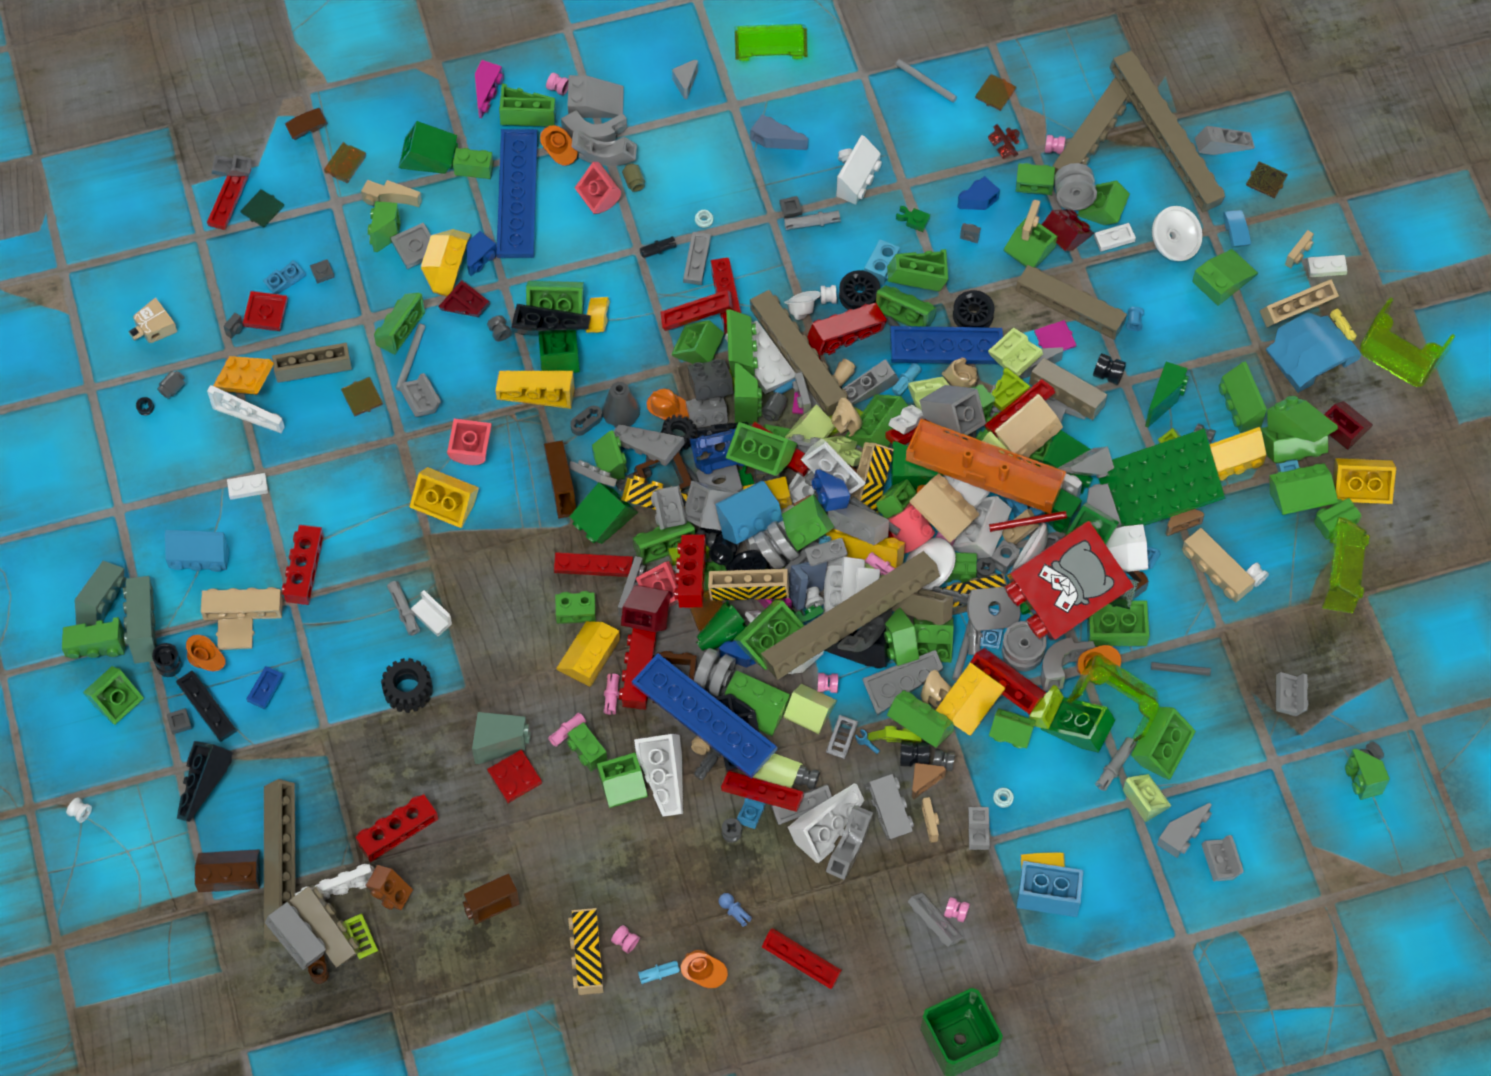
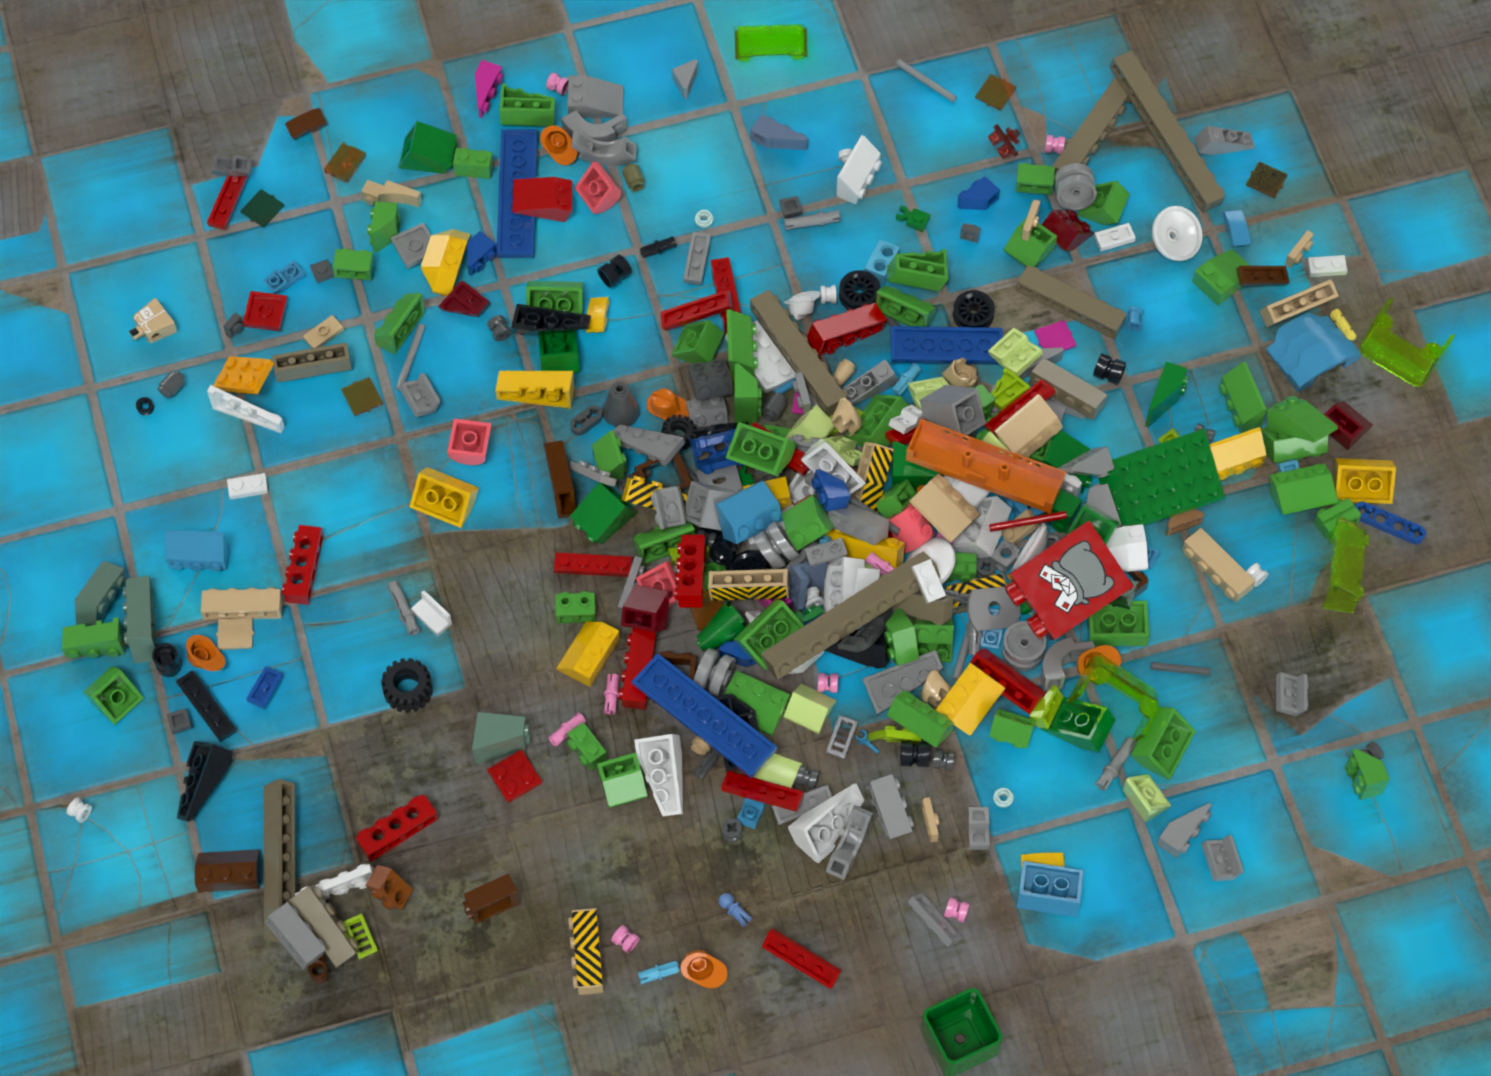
(323, 332): none -> tan plate
(353, 264): none -> bright green brick
(543, 197): none -> red slope
(613, 272): none -> black wheel
(925, 777): medium nougat slope -> none
(928, 581): none -> white plate
(1262, 275): none -> reddish brown plate
(1391, 519): none -> blue beam

